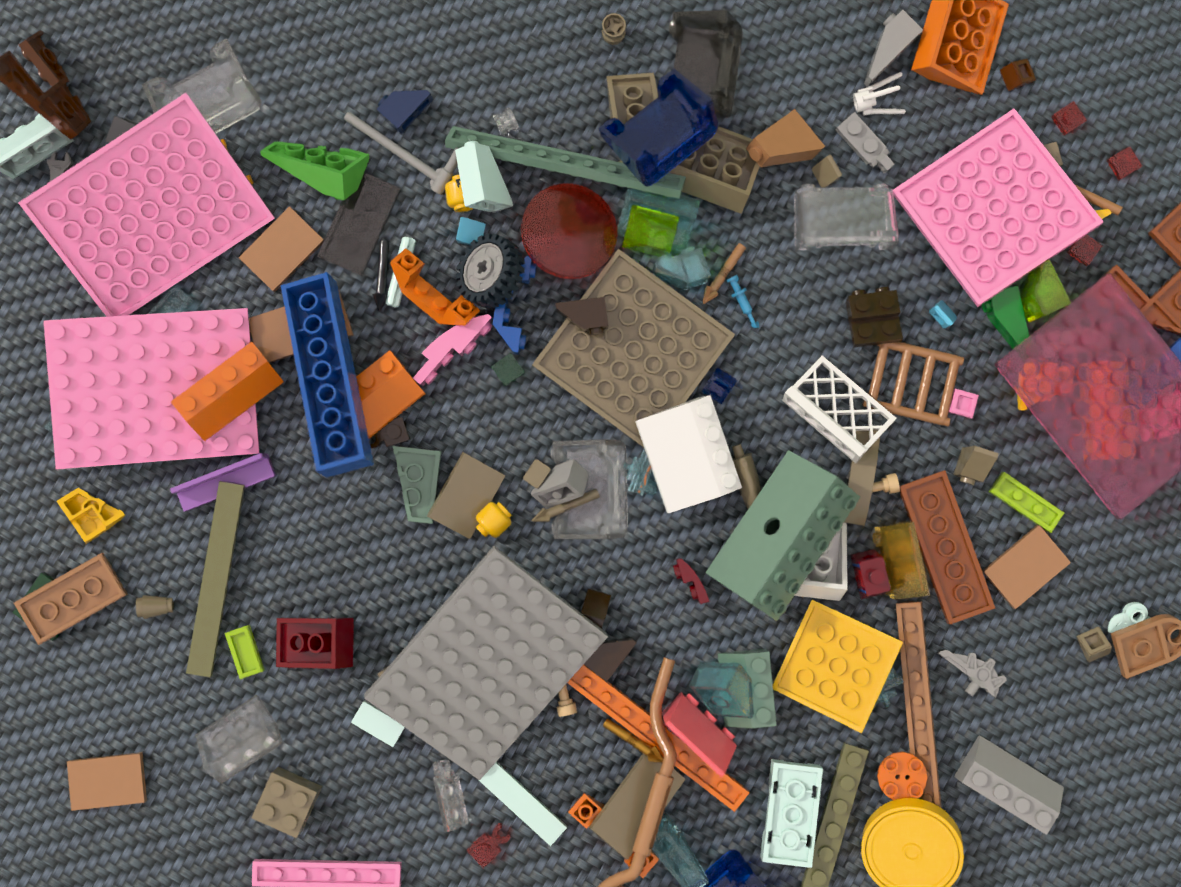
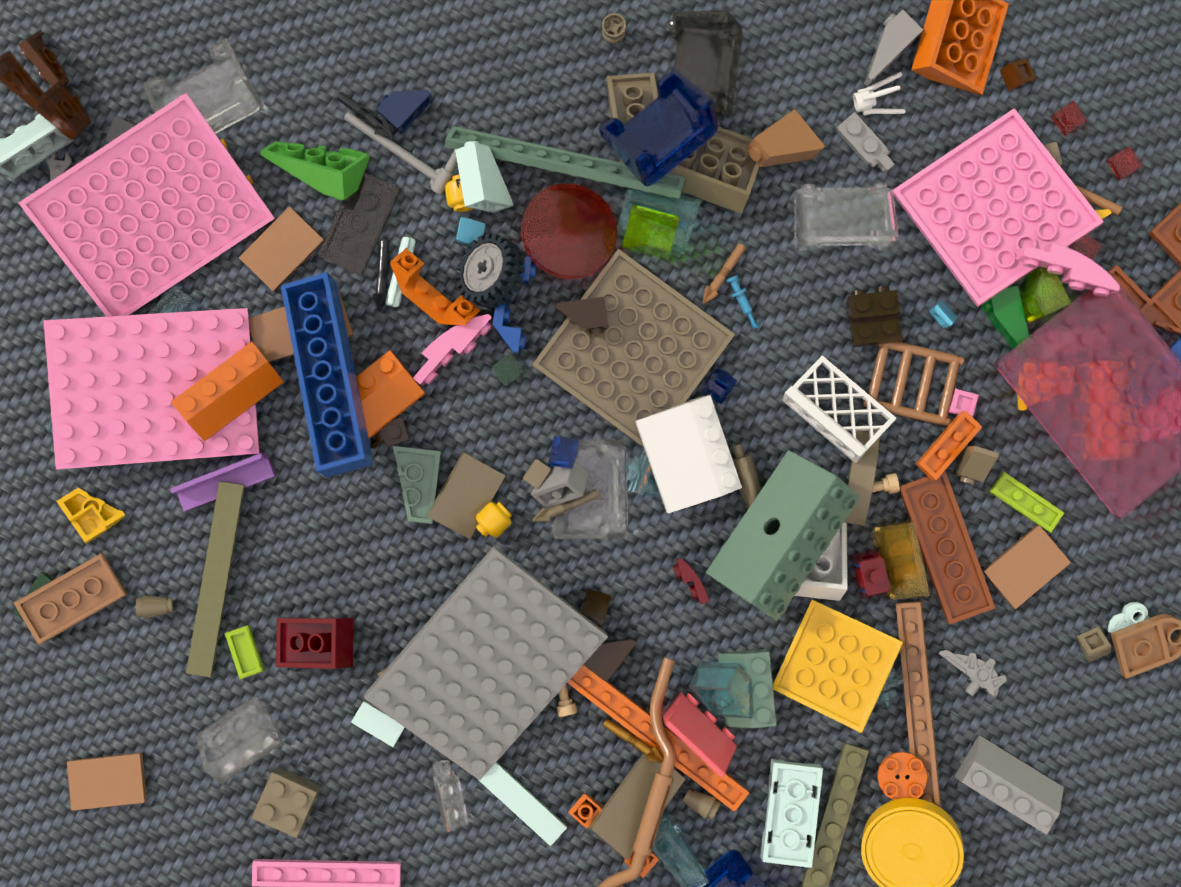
(381, 127): none -> black piece
(486, 846): clear red plate -> none
(505, 122): clear wheel -> none
(563, 452): none -> clear blue slope
(683, 270): clear light blue slope -> none
(702, 803): none -> dark tan cone
(826, 172): dark tan slope -> none
(948, 445): none -> orange plate
(1076, 268): none -> bright pink slope

